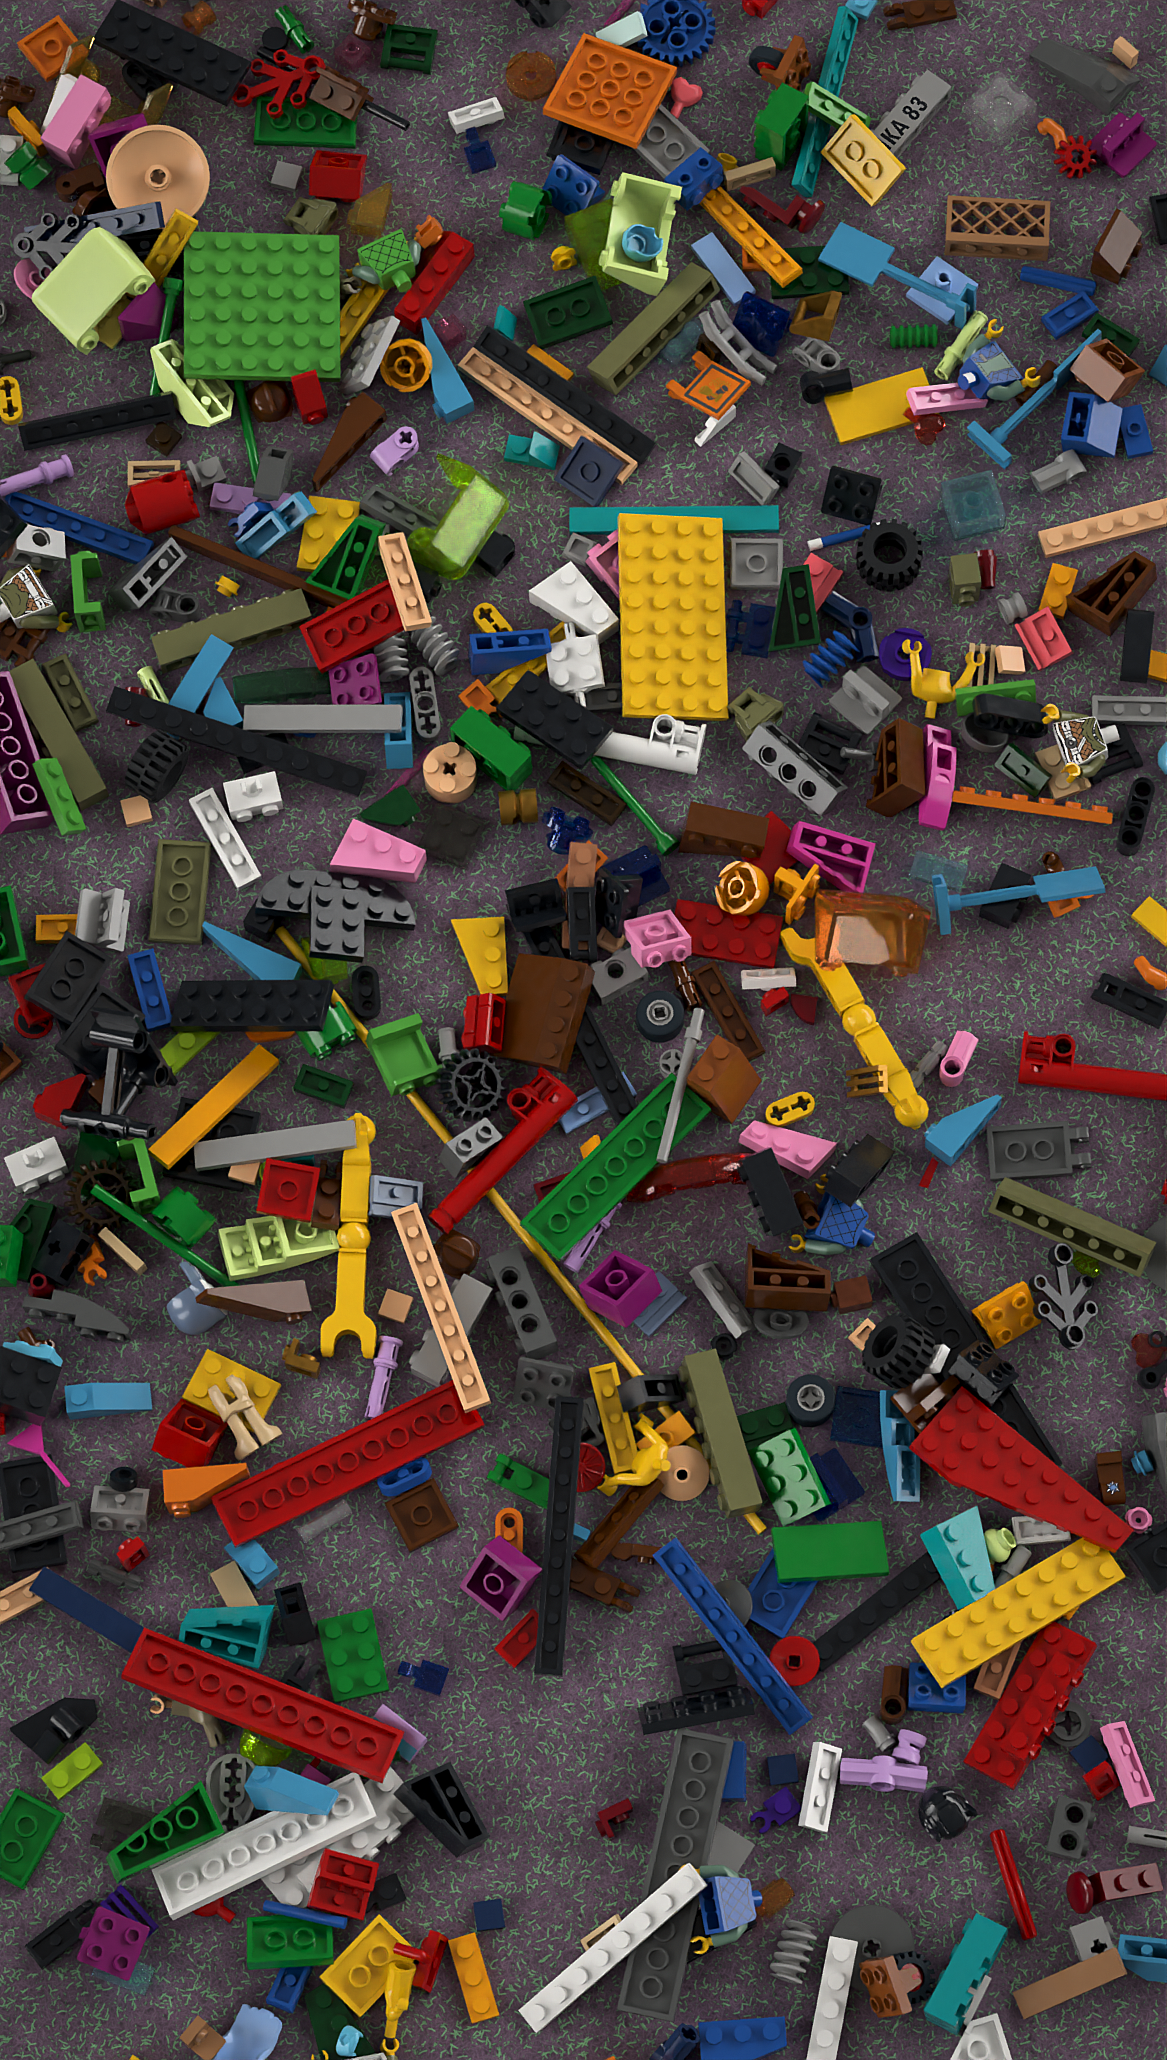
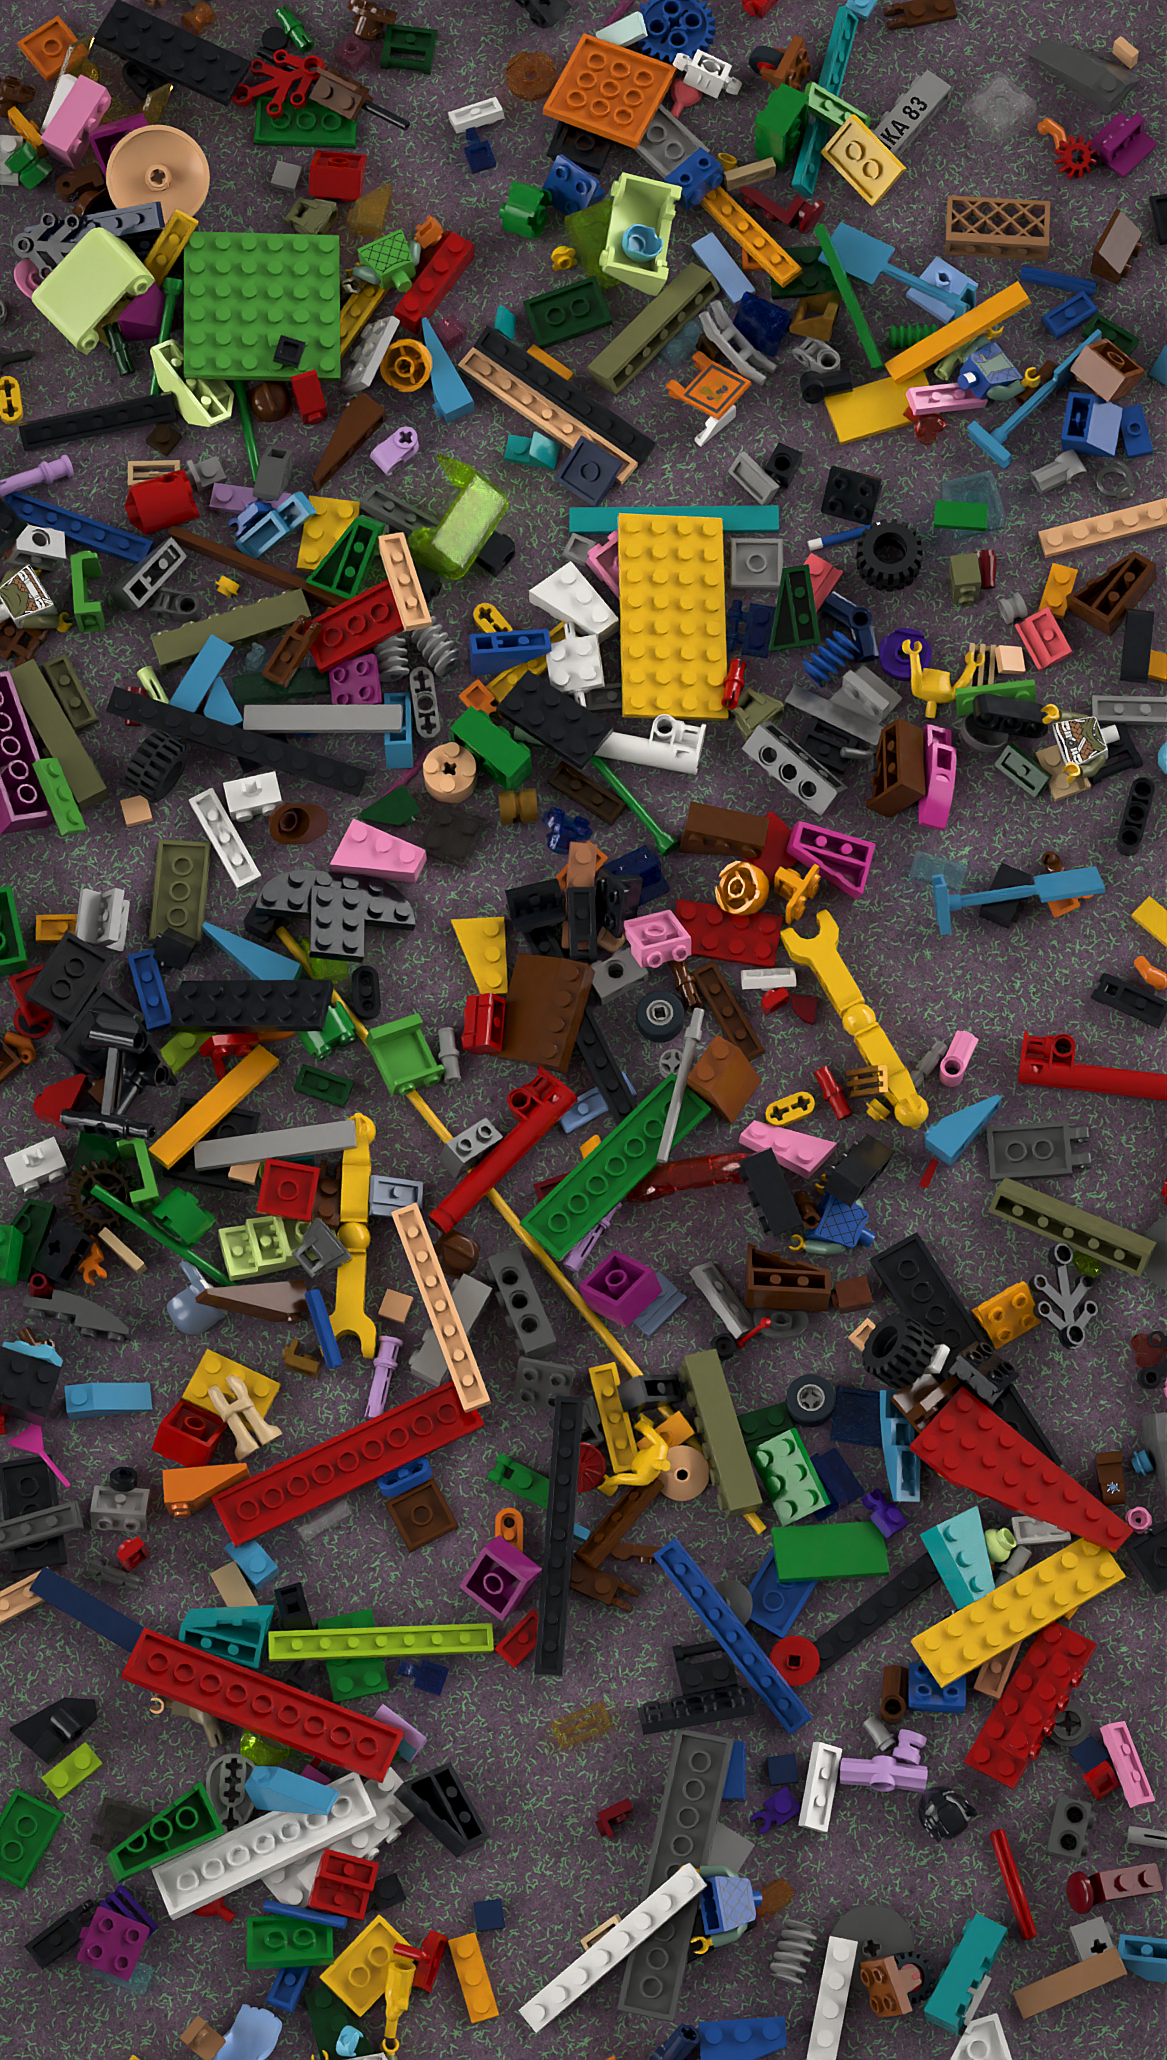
(24, 1046): none -> orange arm
(118, 348): none -> dark green pin
(173, 949): none -> black brick
(223, 1045): none -> red plate
(256, 659): none -> clear light blue plate
(289, 351): none -> black tile
(291, 652): none -> reddish brown hinge
(297, 823): none -> reddish brown piece
(323, 1329): none -> blue axle
(324, 1246): none -> dark grey piece
(380, 1642): none -> lime plate
(460, 1102): black gear -> none
(559, 1734): none -> clear yellow tile
(707, 73): none -> white piece
(733, 683): none -> red pin
(764, 1323): none -> red hinge
(833, 1093): none -> red pin
(834, 714): none -> flat silver sticker
(849, 298): none -> green tile
(869, 930): clear orange windscreen -> none
(877, 1110): none -> yellow plate
(885, 1516): none -> dark purple plate
(957, 333): none -> light orange tile
(960, 515): none -> green tile
(1043, 806): orange plate -> none
(1125, 491): none -> dark grey piece

